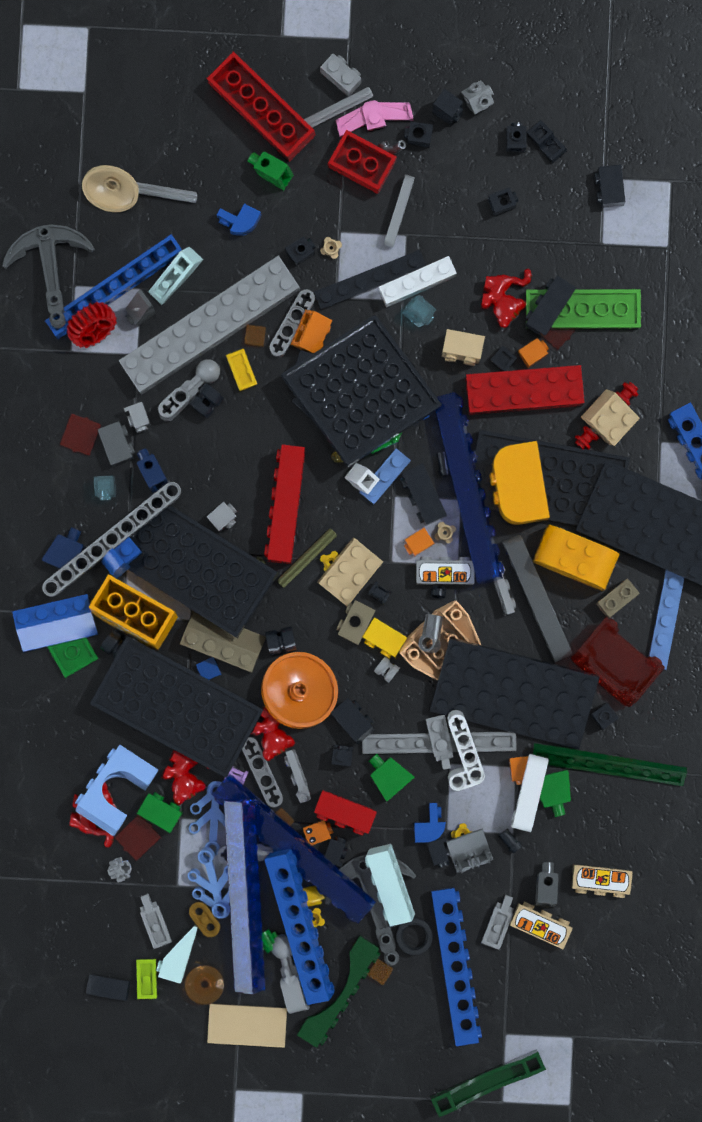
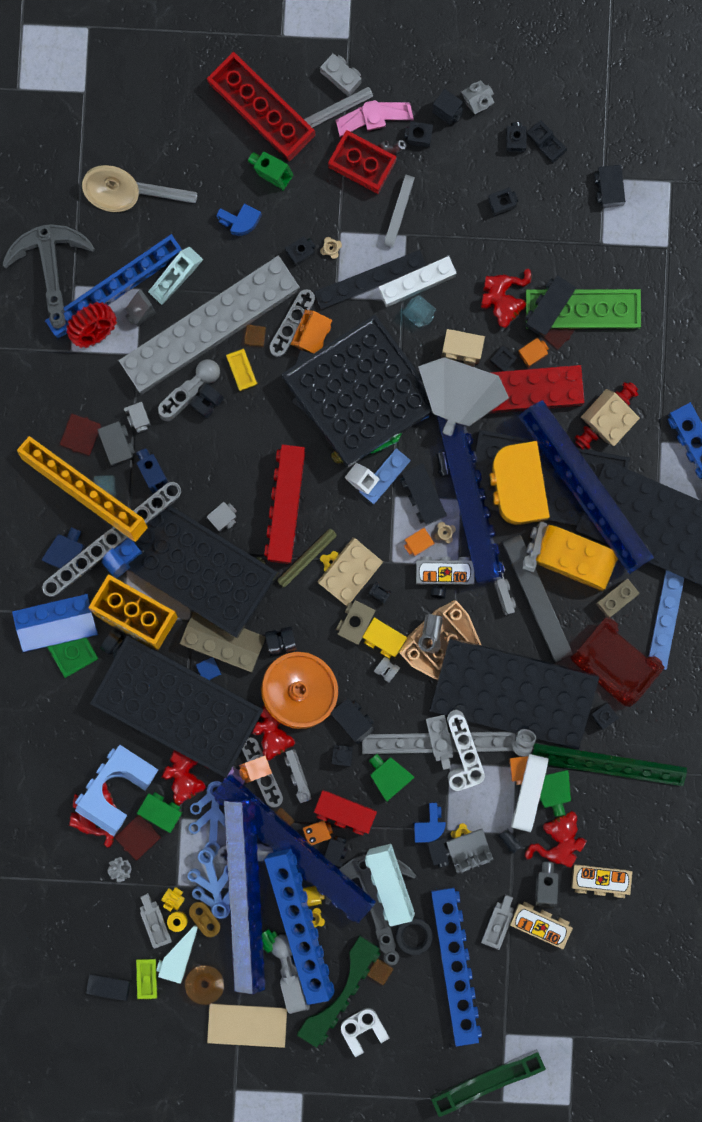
(82, 489): none -> light orange brick
(172, 899): none -> yellow gear
(177, 915): none -> yellow brick
(254, 769): none -> brick
(356, 1019): none -> white piece
(460, 392): none -> light grey panel
(524, 742): none -> light grey wheel
(533, 548): none -> light grey hinge
(563, 831): none -> red animal
(586, 487): none -> clear blue brick

